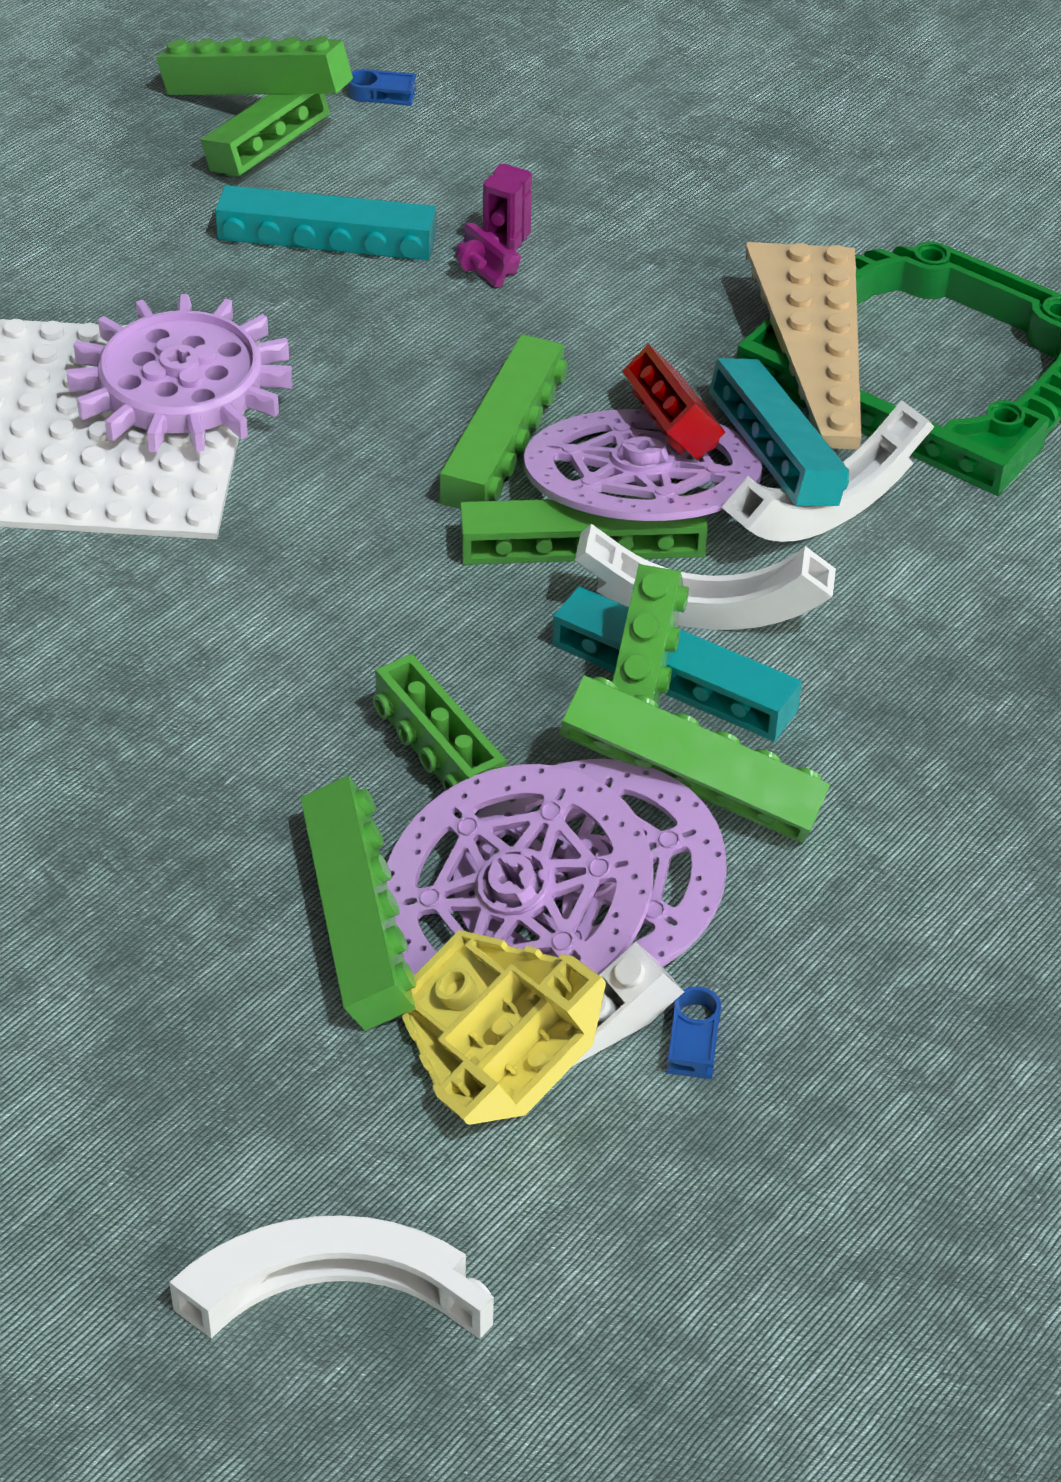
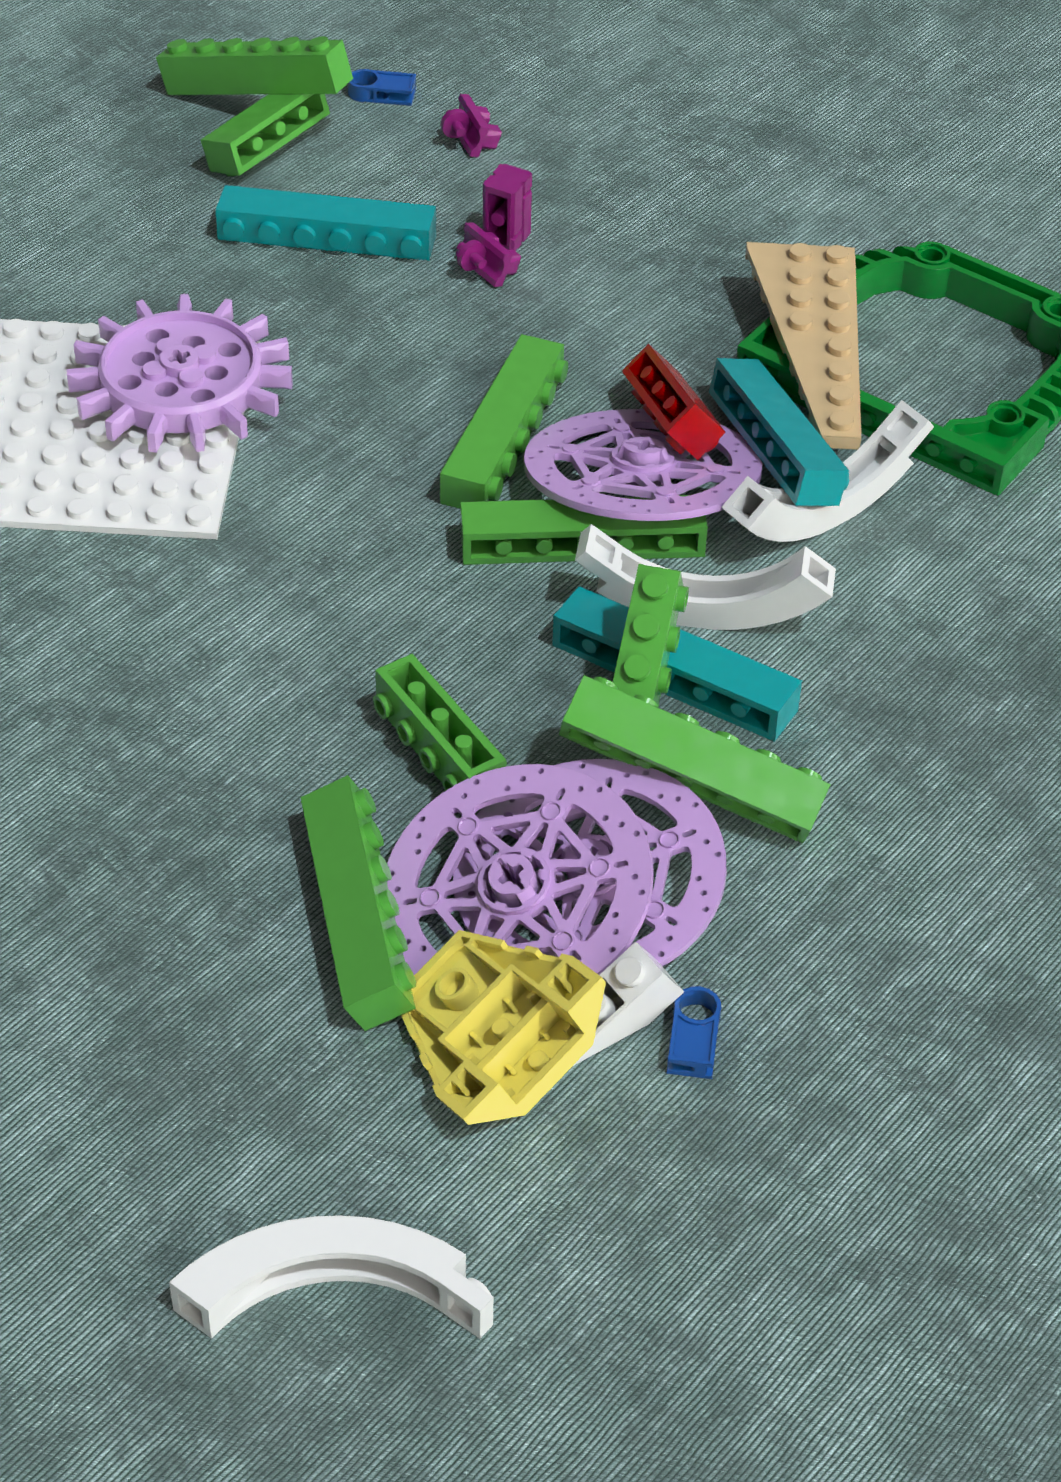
(471, 126): none -> magenta hips

